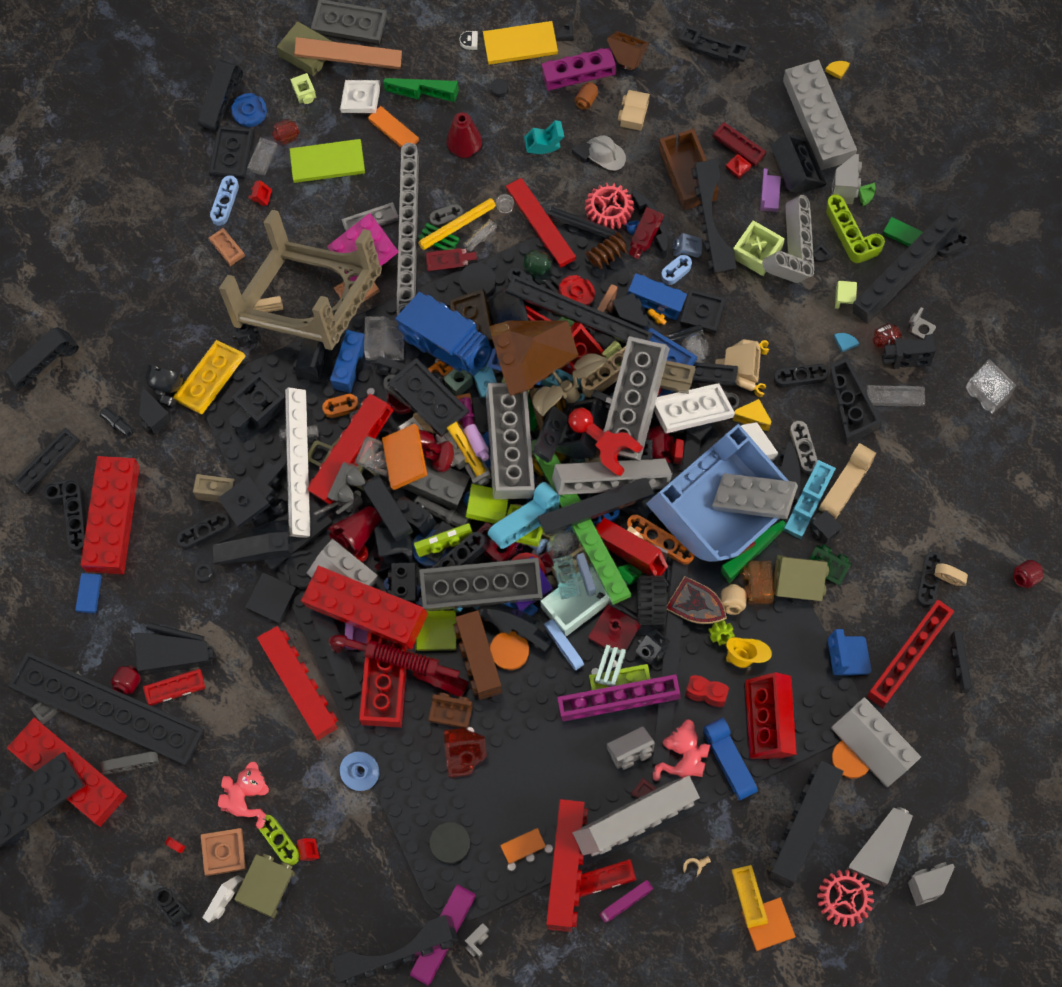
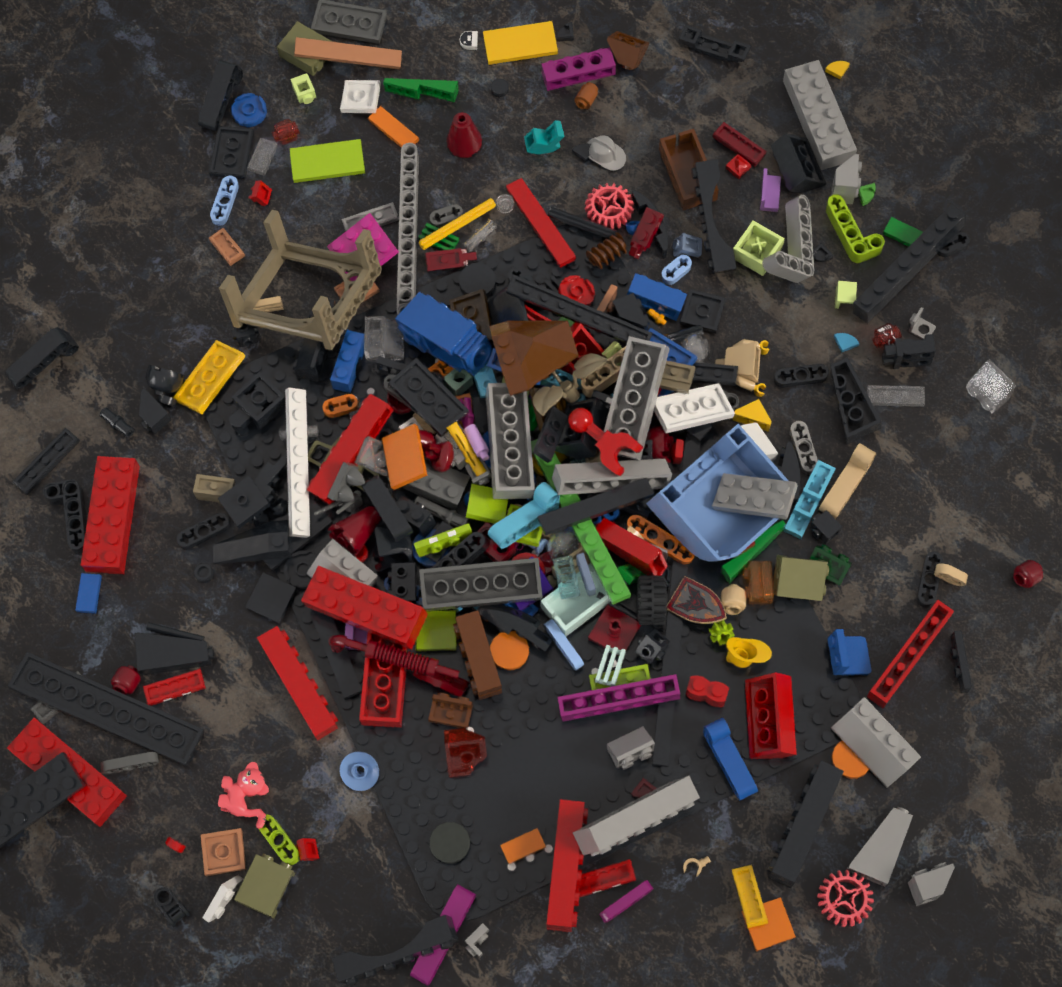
(536, 262): clear green head -> none
(634, 110): tan brick -> none
(684, 741): coral animal -> none

